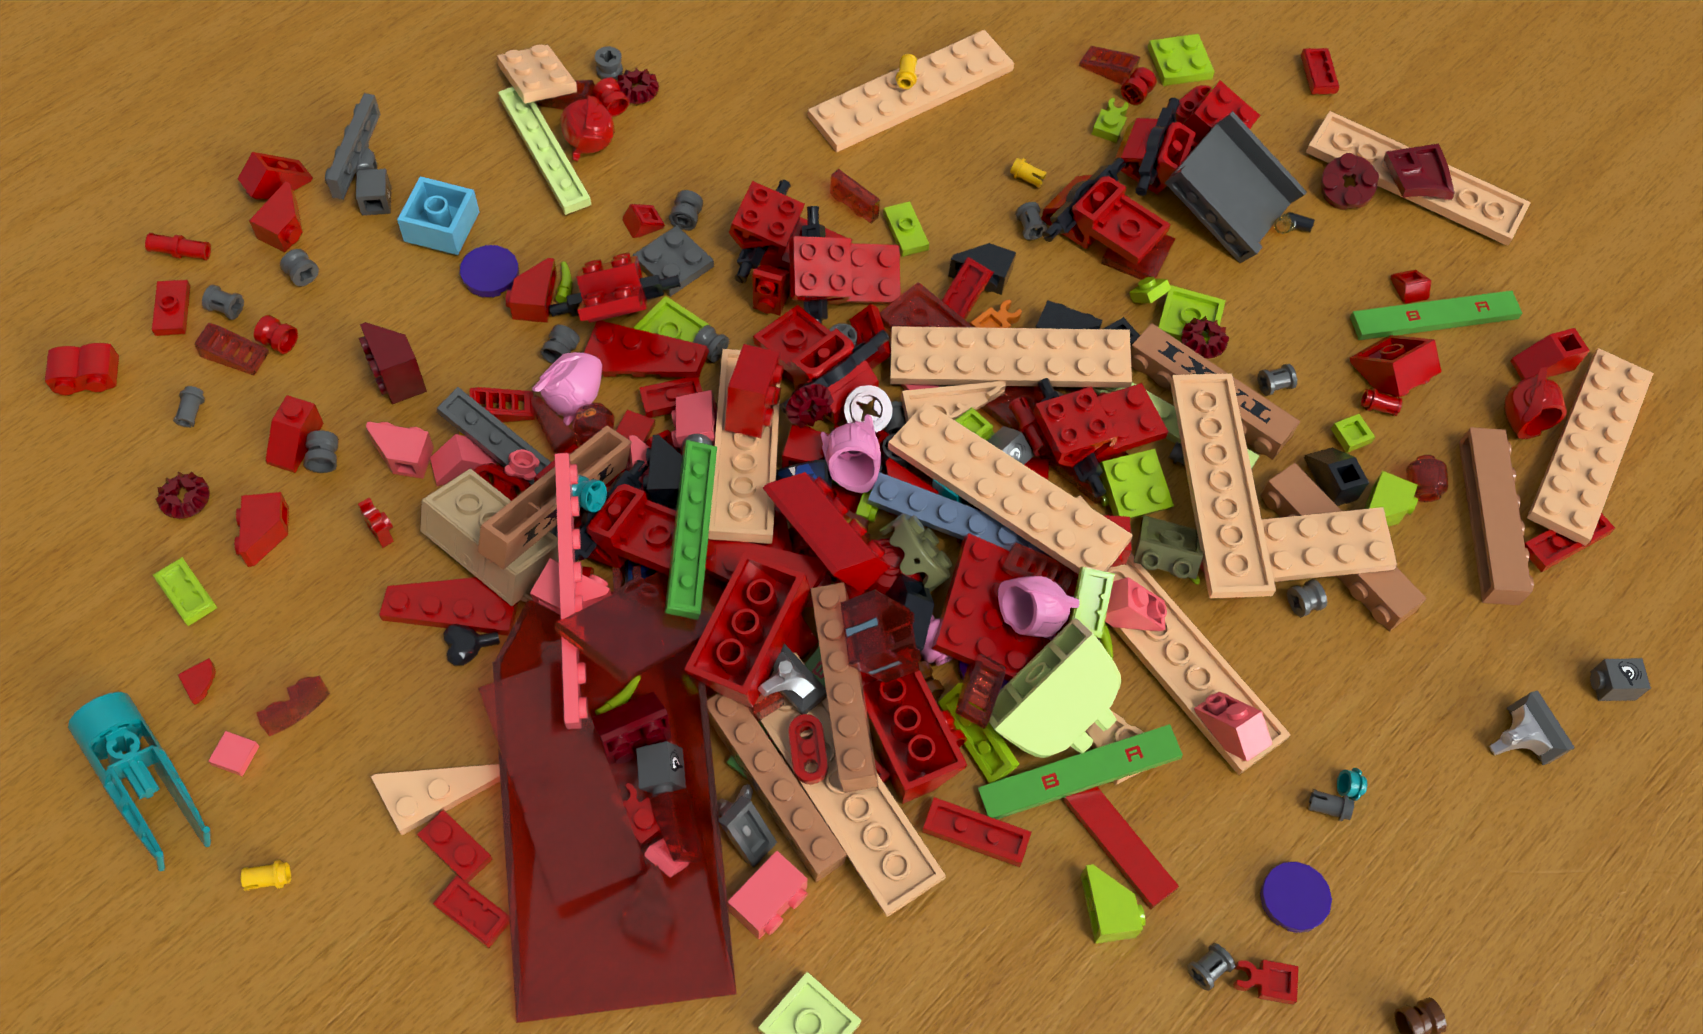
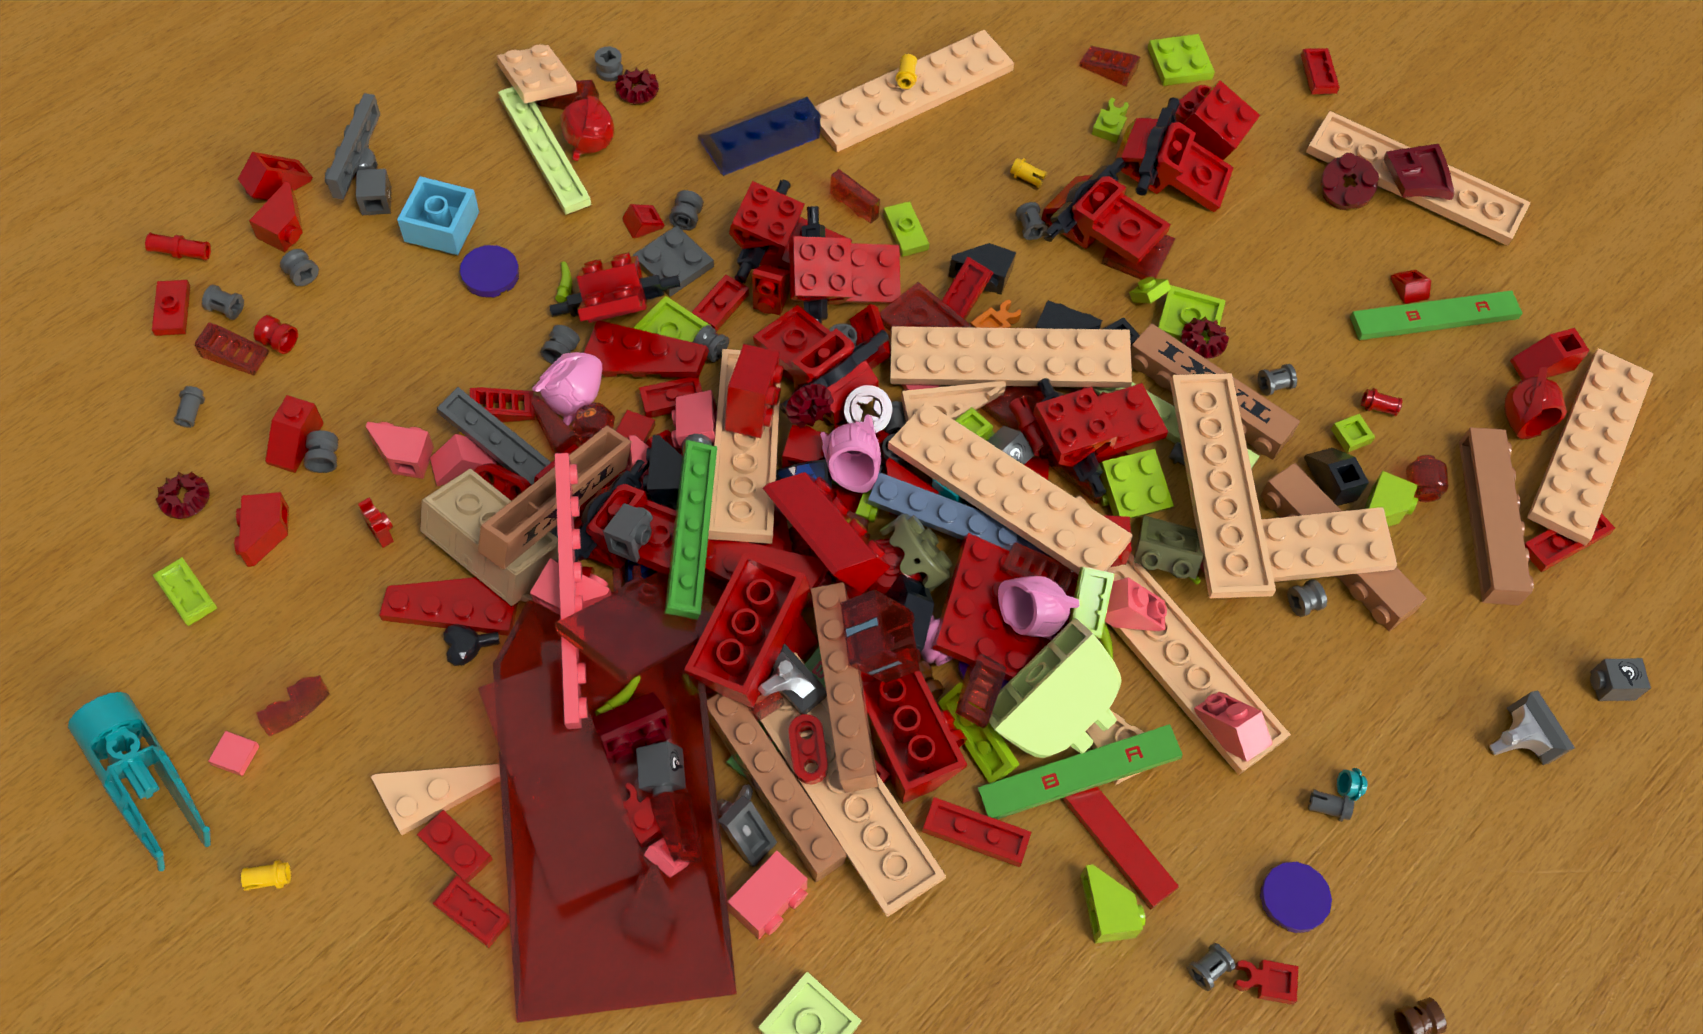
(82, 368): red brick -> none
(198, 680): red tile -> none
(392, 362): dark red slope -> none
(522, 464): coral plate -> none
(533, 292): red slope -> none
(590, 493): teal wheel -> none
(611, 97): red wheel -> none
(628, 531): none -> dark grey brick
(721, 302): none -> red plate
(762, 134): none -> clear blue slope
(1138, 86): red wheel -> none
(1235, 186): dark grey panel -> none
(1292, 221): arm -> none
(1398, 364): red slope -> none

